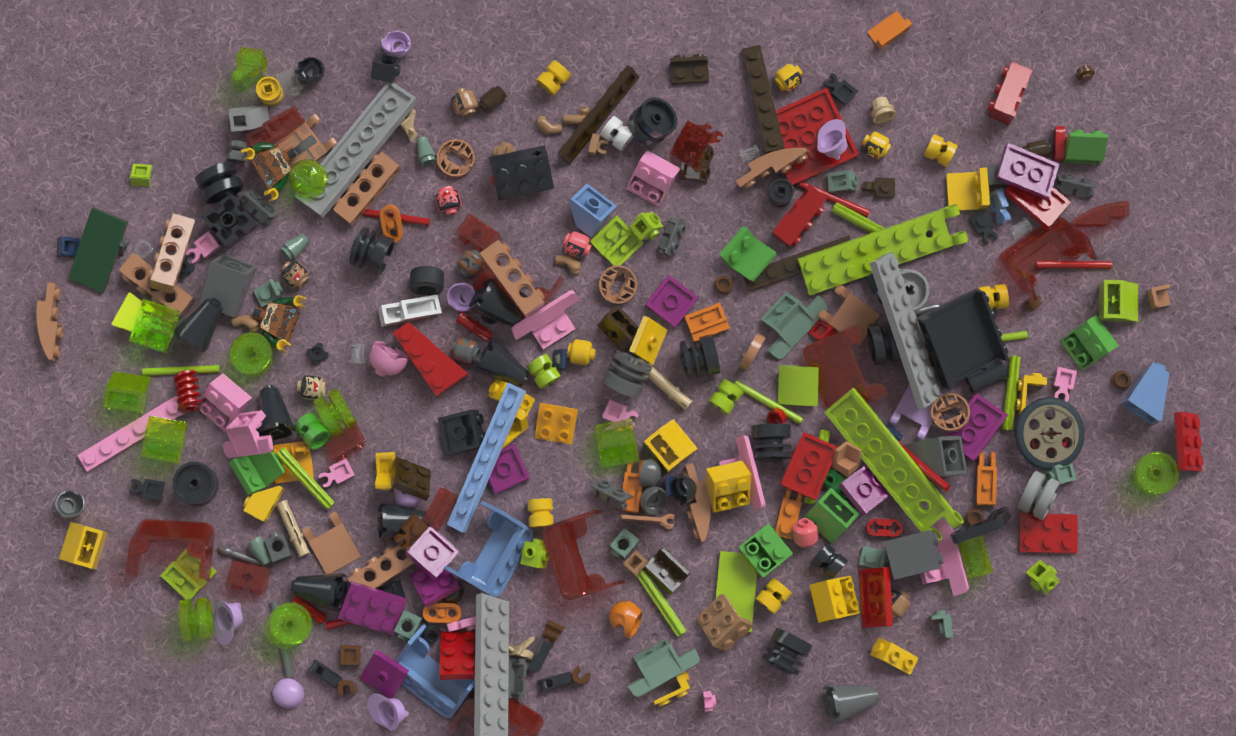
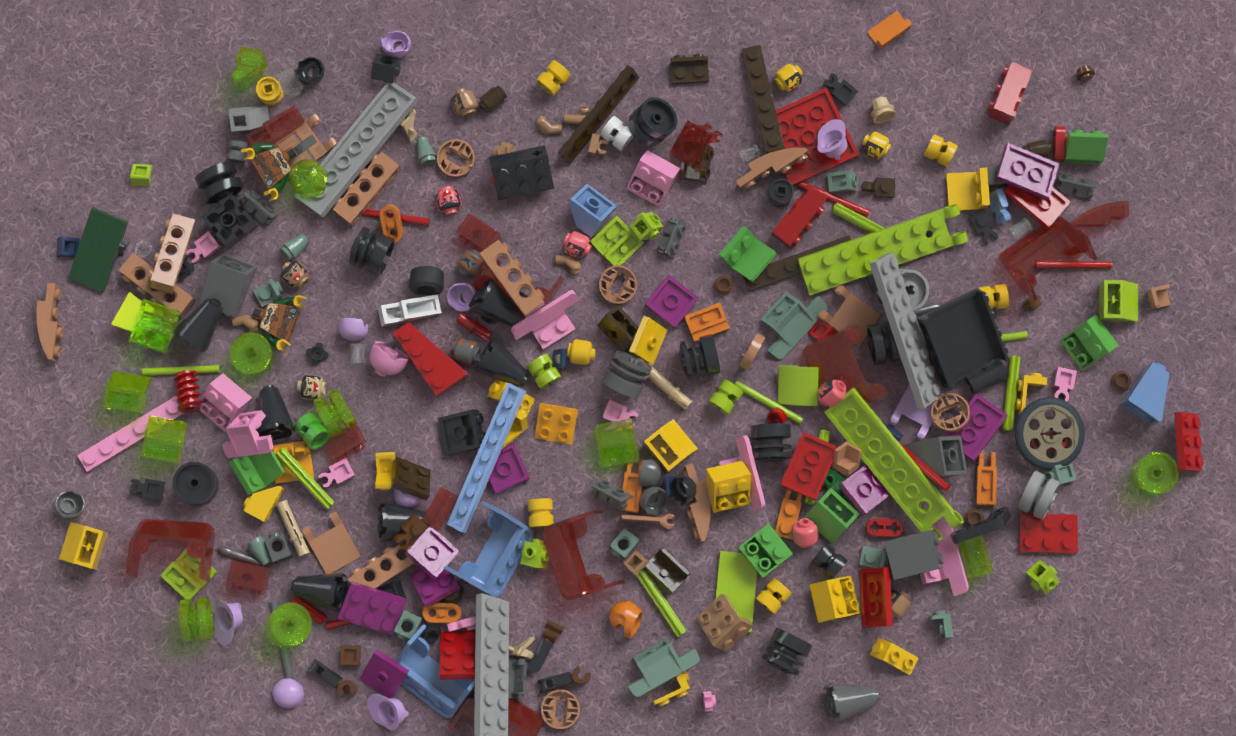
(352, 329): none -> lavender hair
(569, 710): none -> nougat piece
(832, 392): none -> coral head

